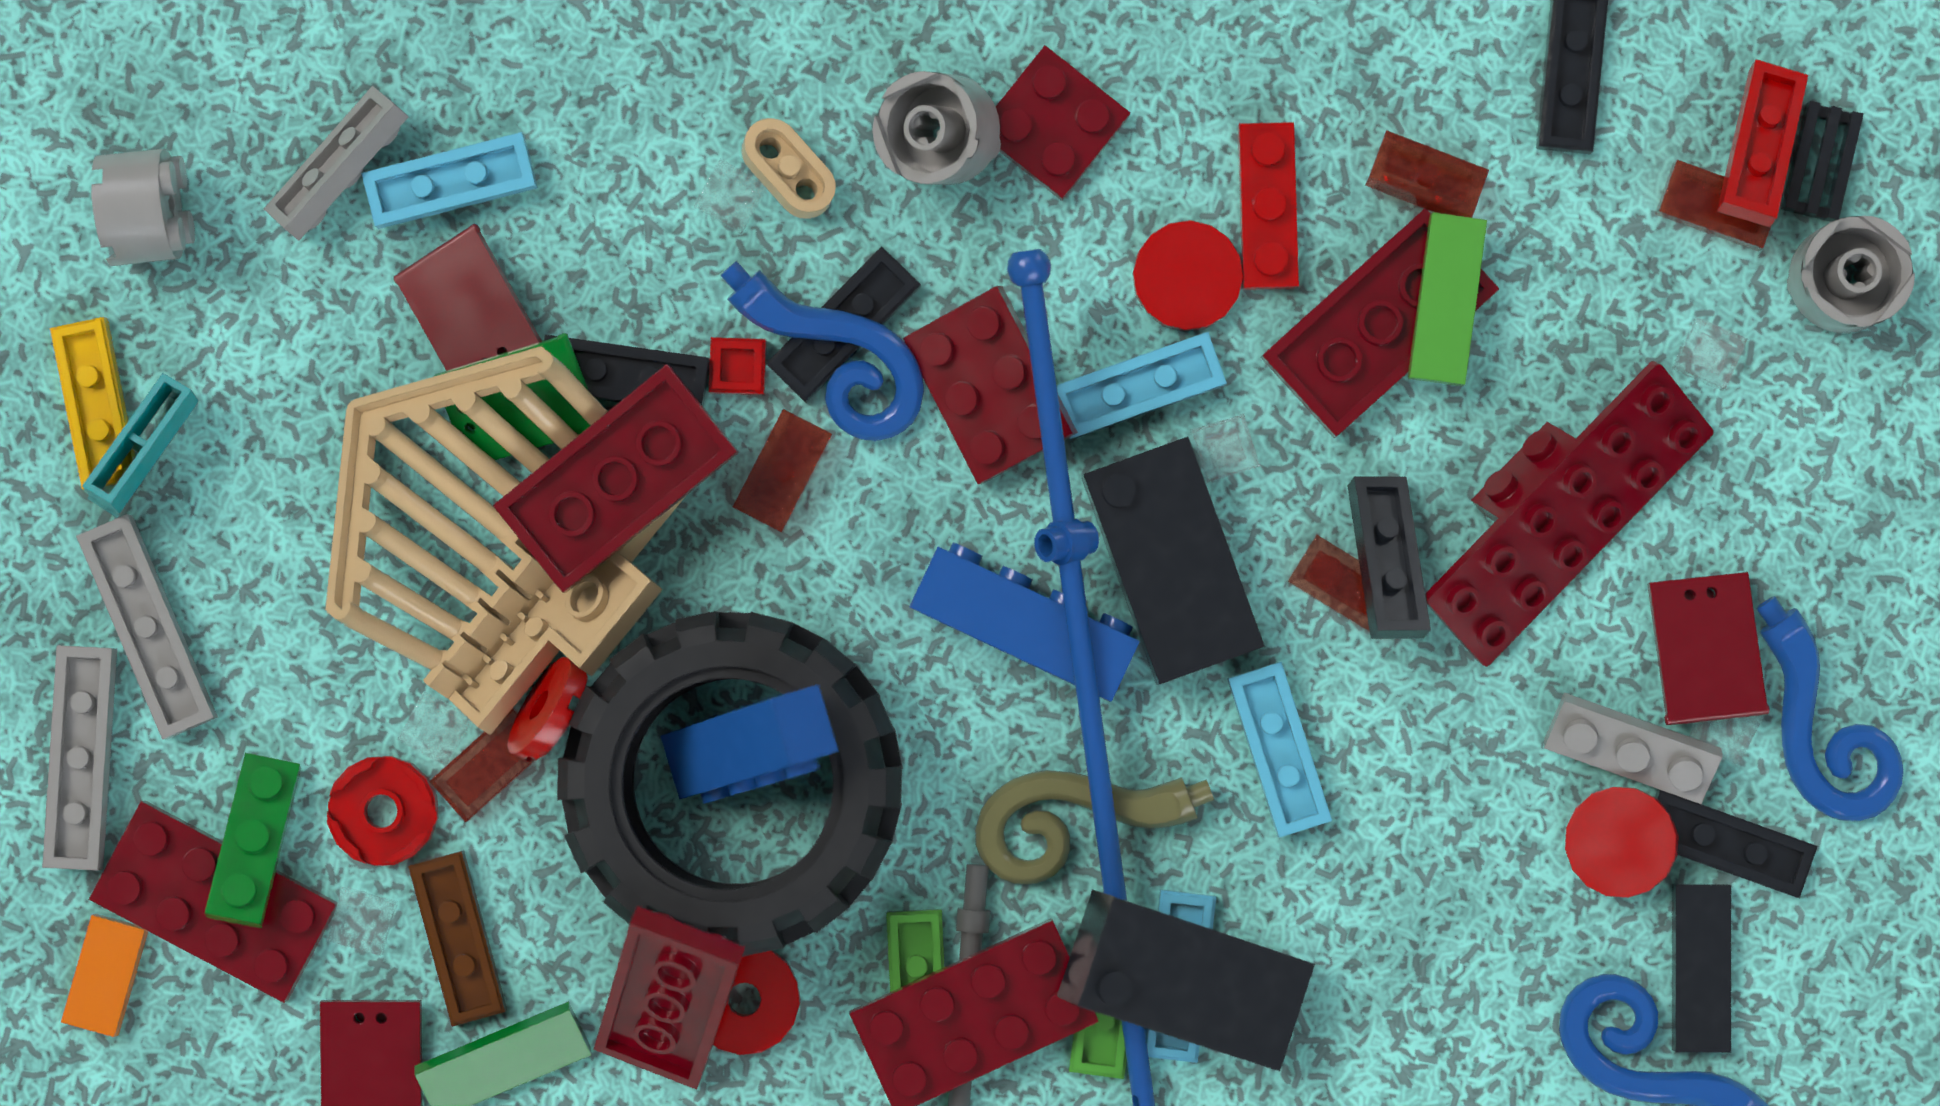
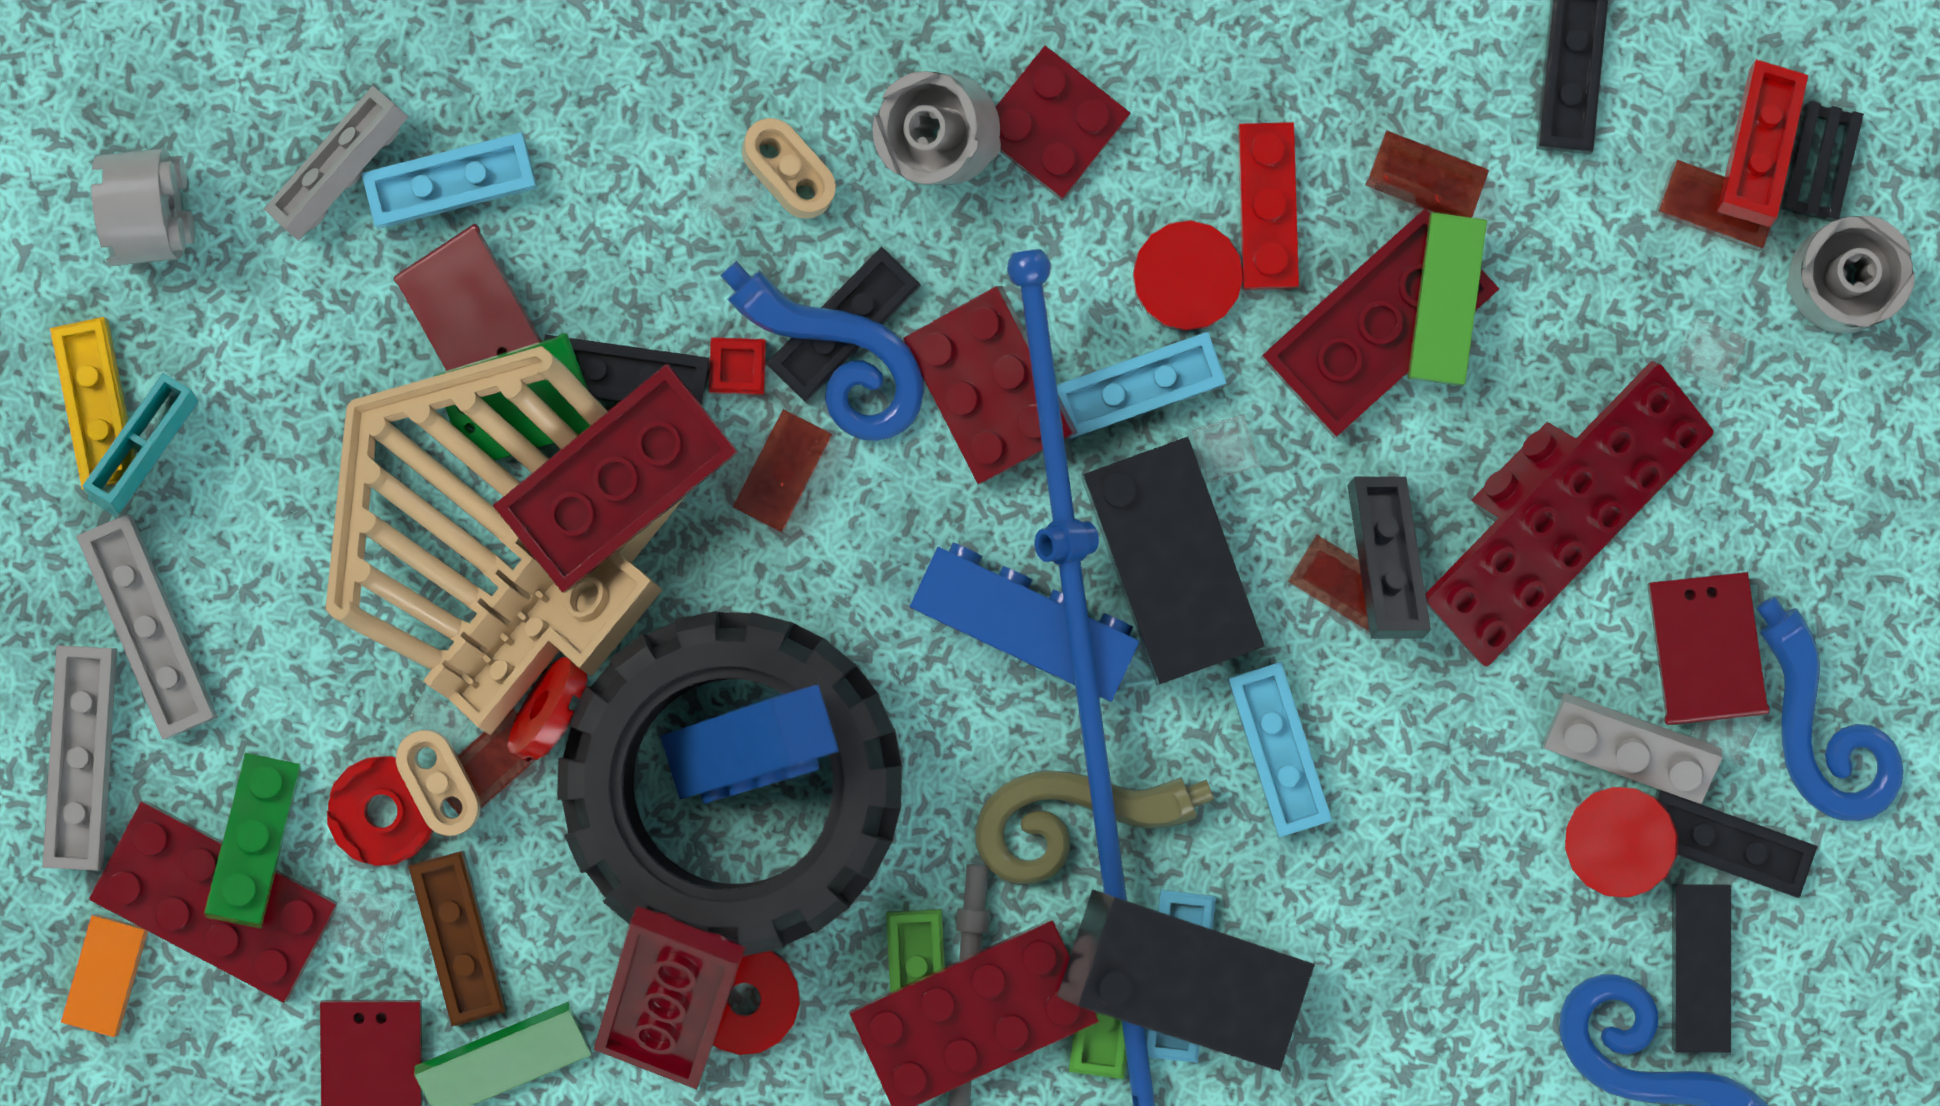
(435, 785): none -> tan plate

